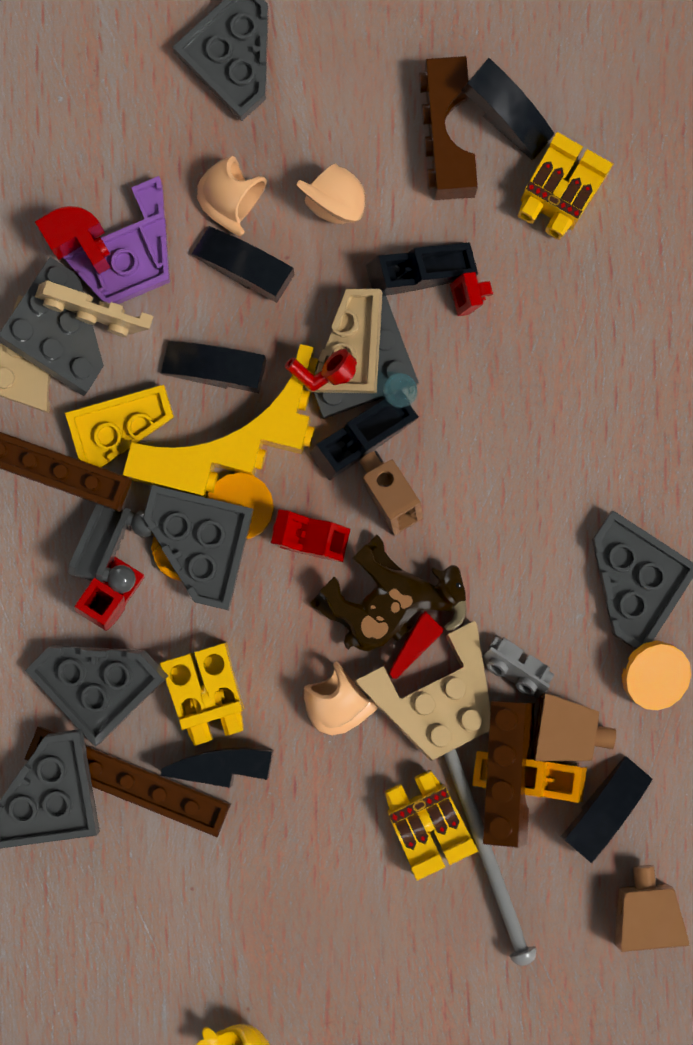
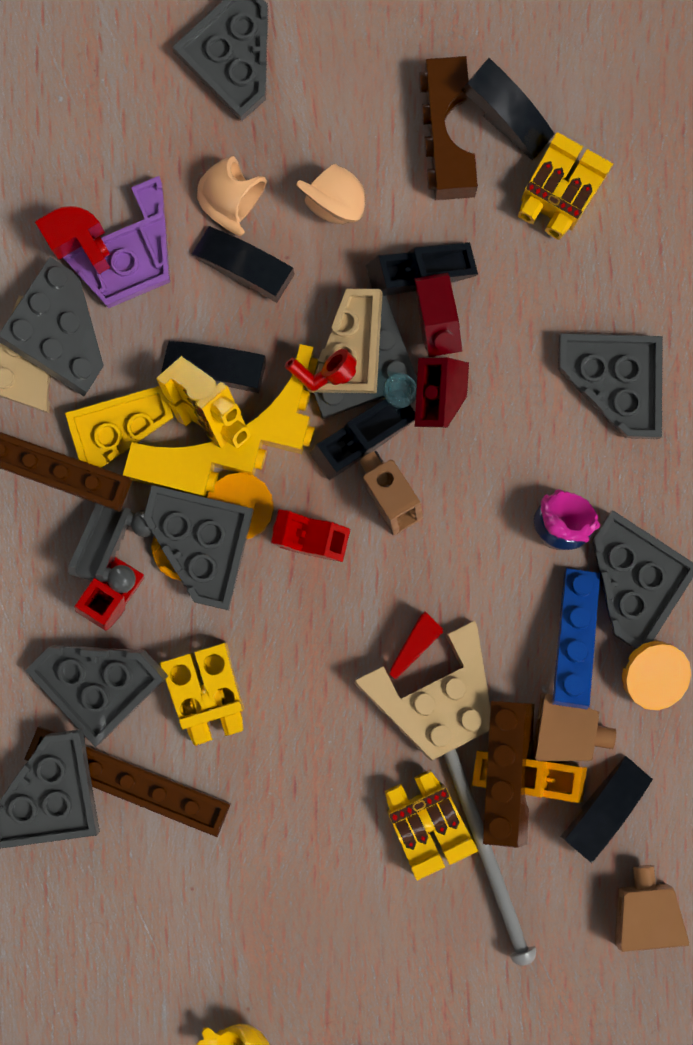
(111, 314): tan wing -> none
(199, 399): none -> yellow hips
(220, 765): black slope -> none
(337, 703): light nougat piece -> none
(392, 602): dark brown animal -> none
(438, 315): none -> dark red slope
(440, 391): none -> dark red slope
(468, 293): red tile -> none
(529, 677): light grey hinge -> none
(565, 520): none -> dark pink hair
(576, 639): none -> blue plate
(618, 378): none -> dark grey plate

